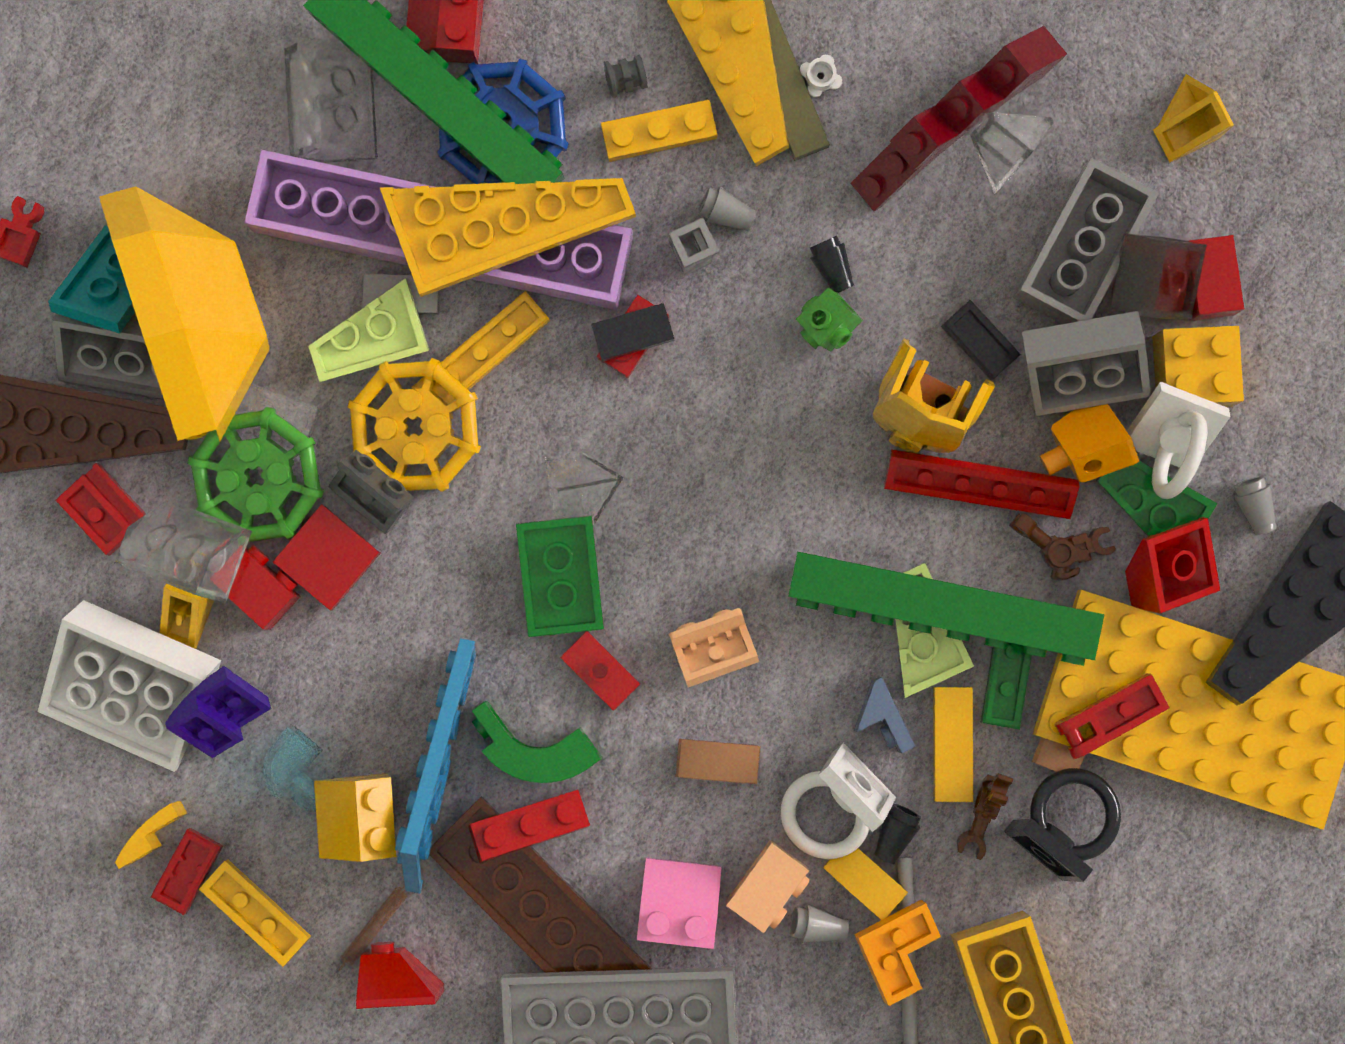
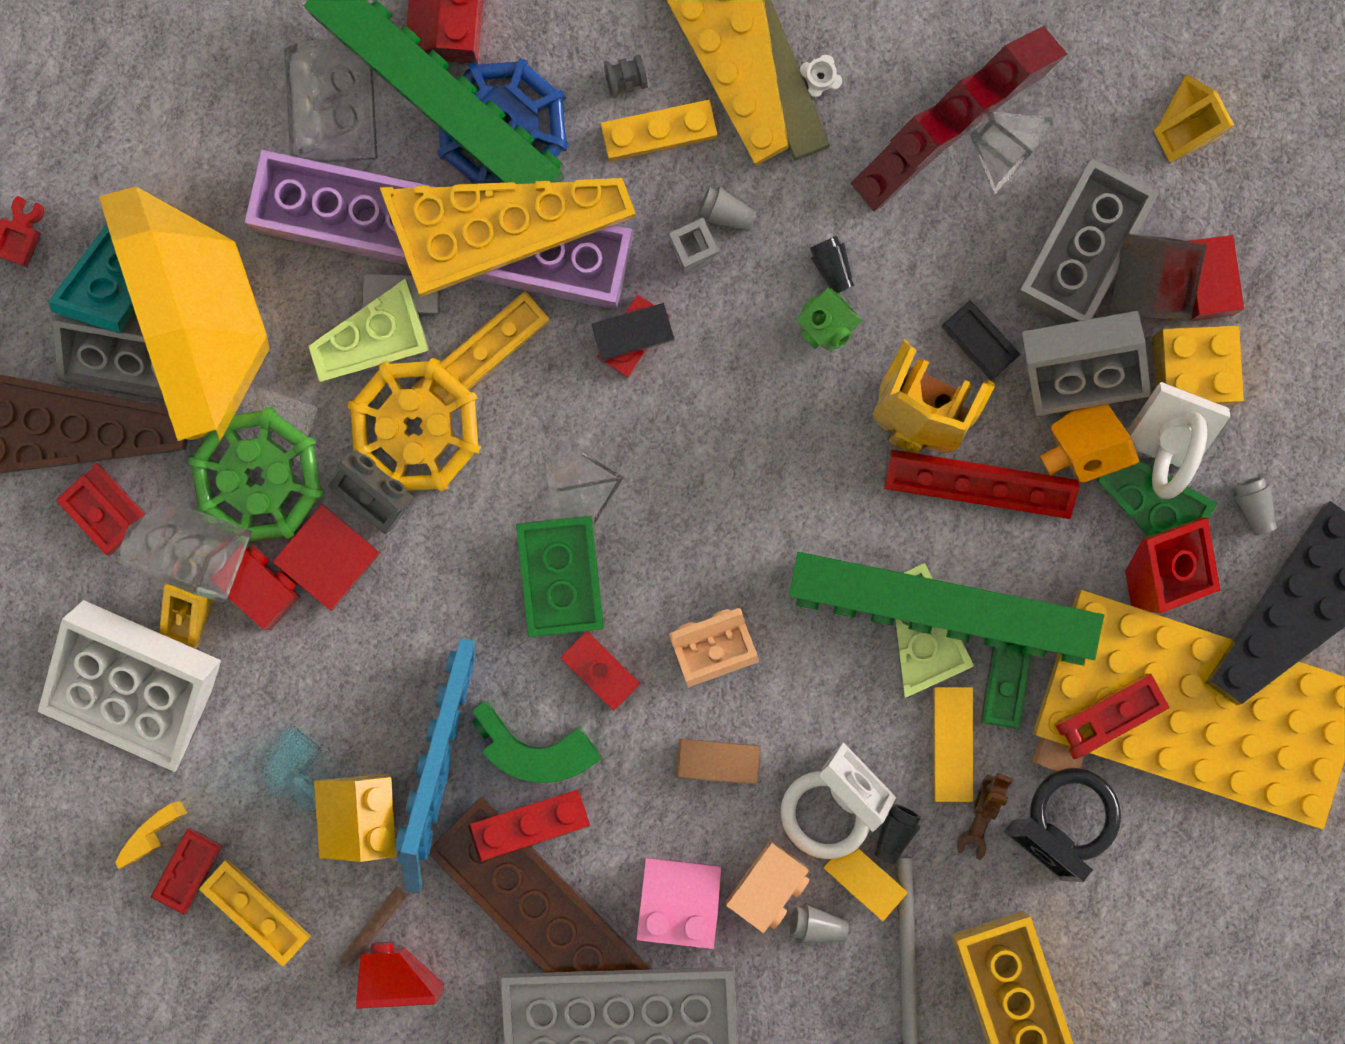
(216, 711): dark purple slope -> none
(880, 706): sand blue slope -> none
(888, 945): light orange plate -> none
(1062, 552): reddish brown piece -> none

